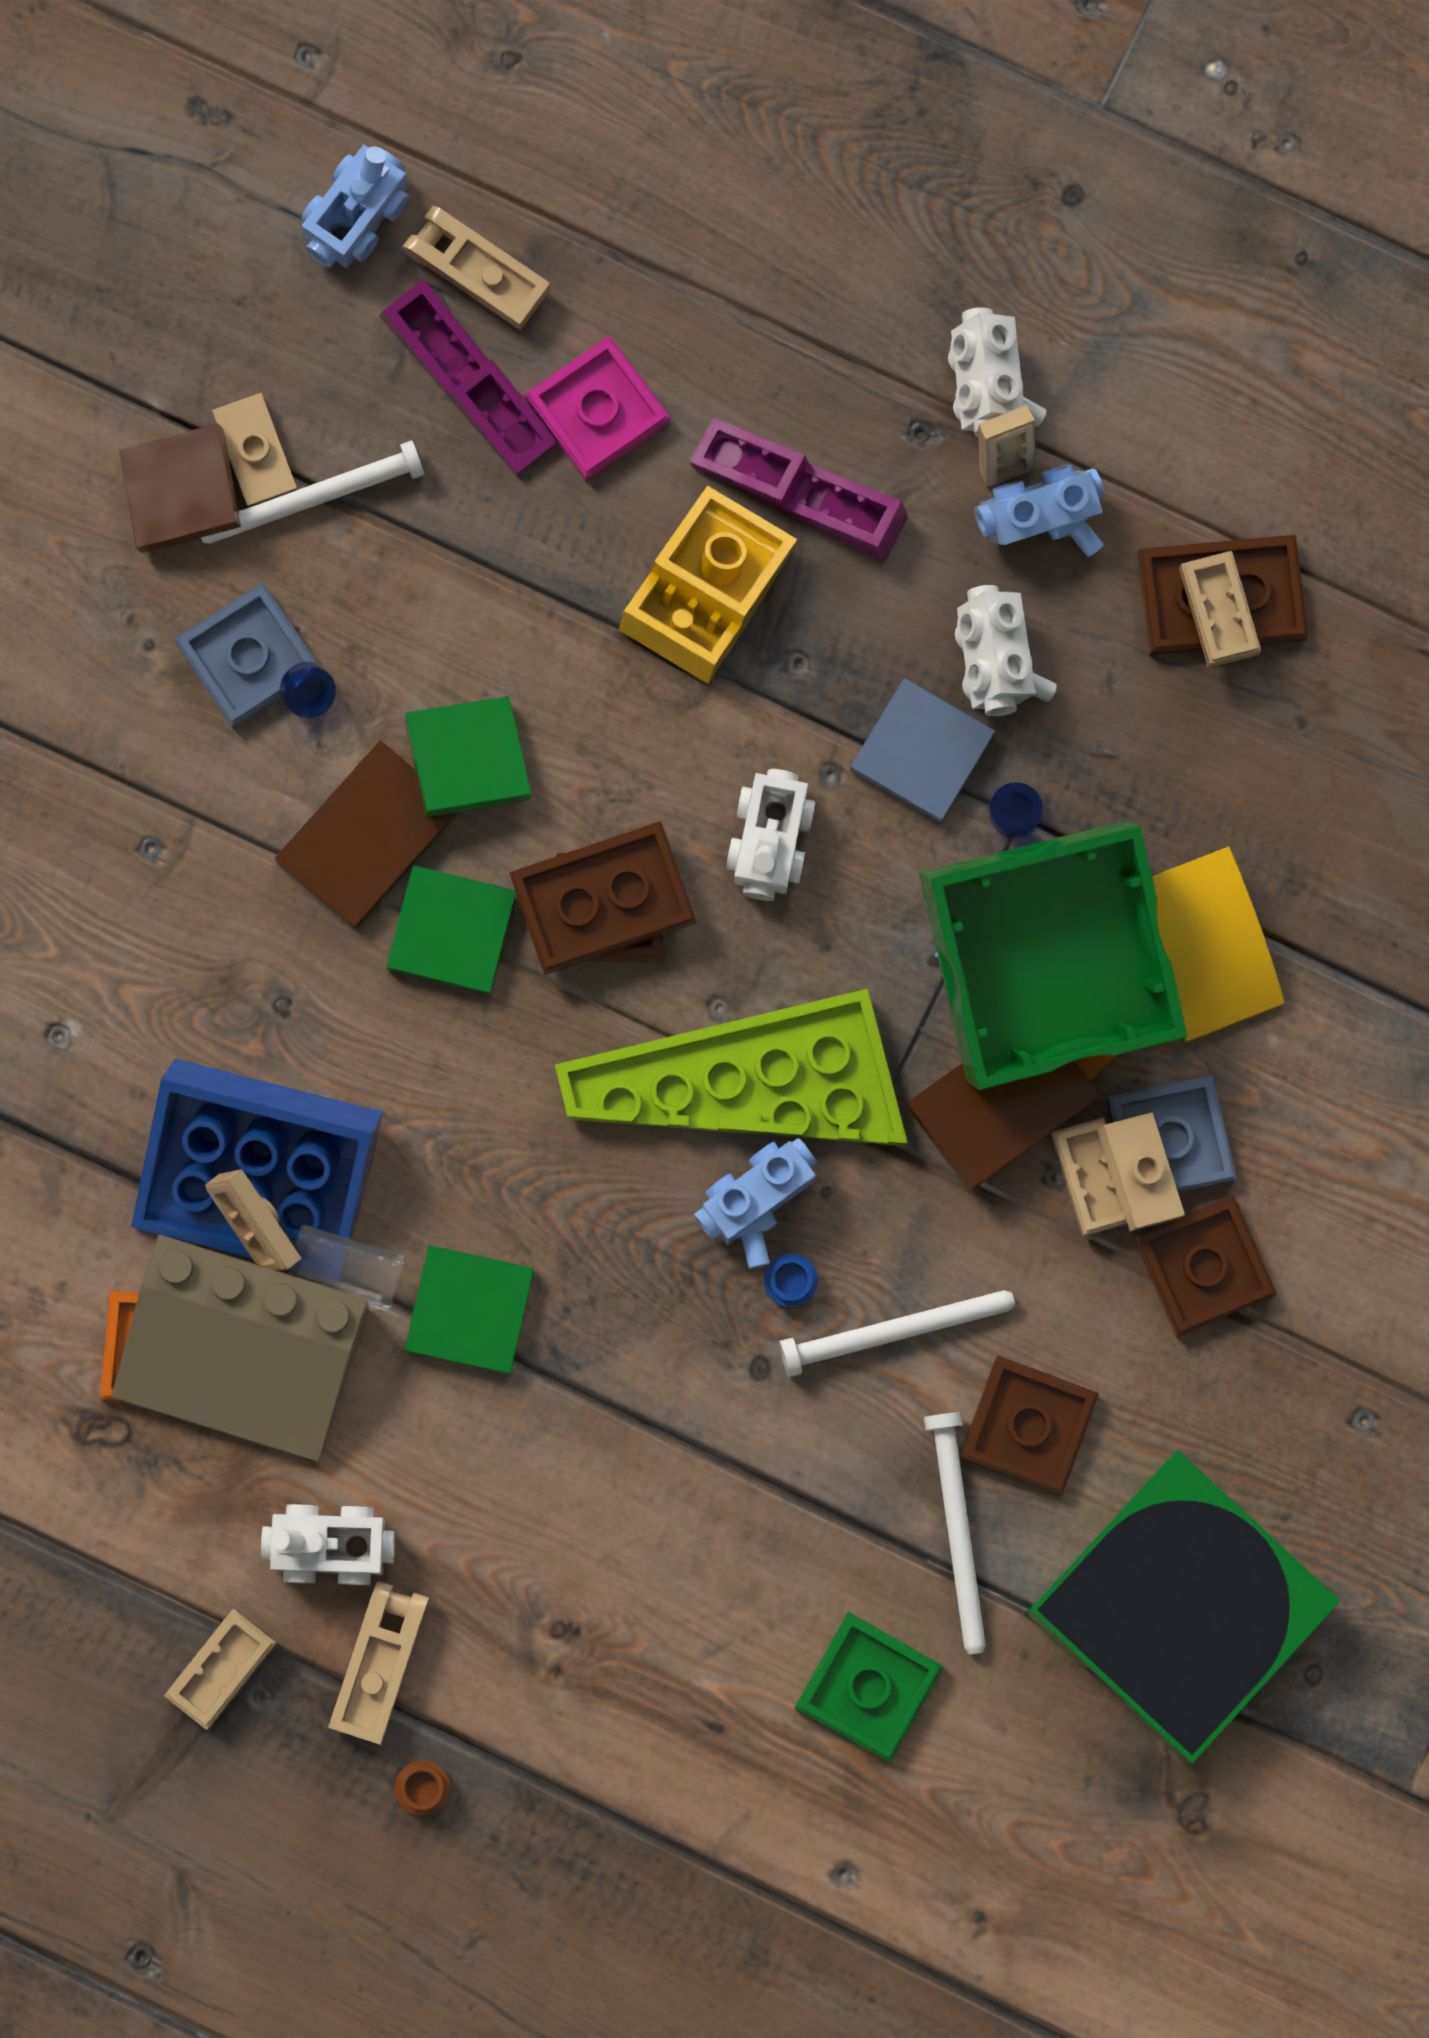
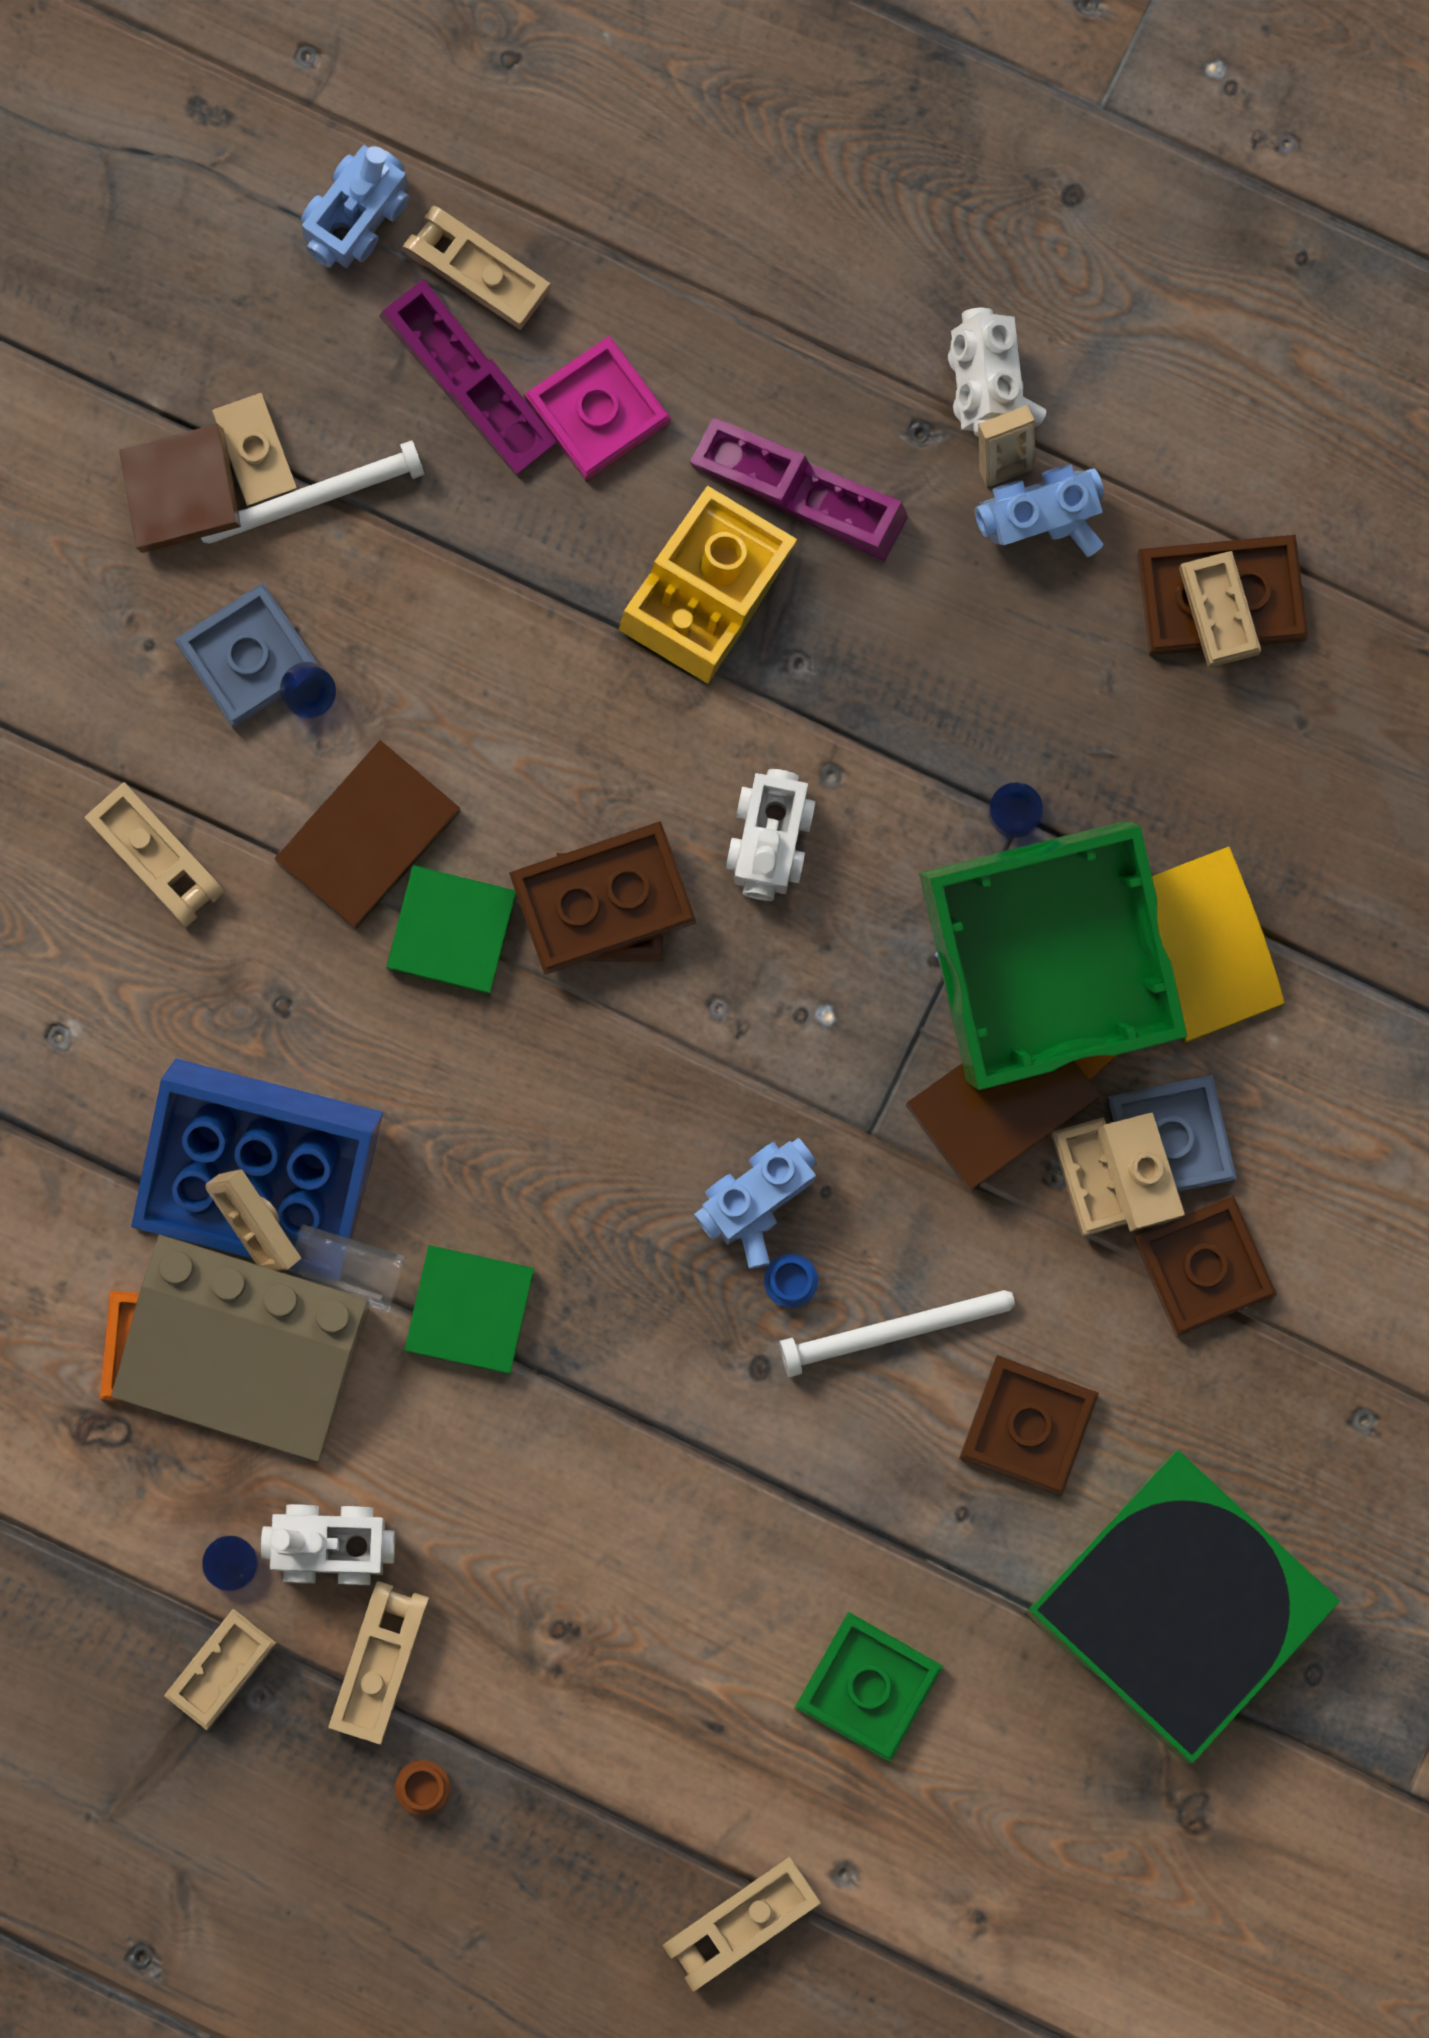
(153, 853): none -> tan plate
(230, 1563): none -> clear blue tile
(467, 756): green tile -> none
(743, 1922): none -> tan plate
(777, 1073): lime wing -> none
(922, 750): sand blue tile -> none
(958, 1528): white bar -> none
(997, 652): white brick -> none

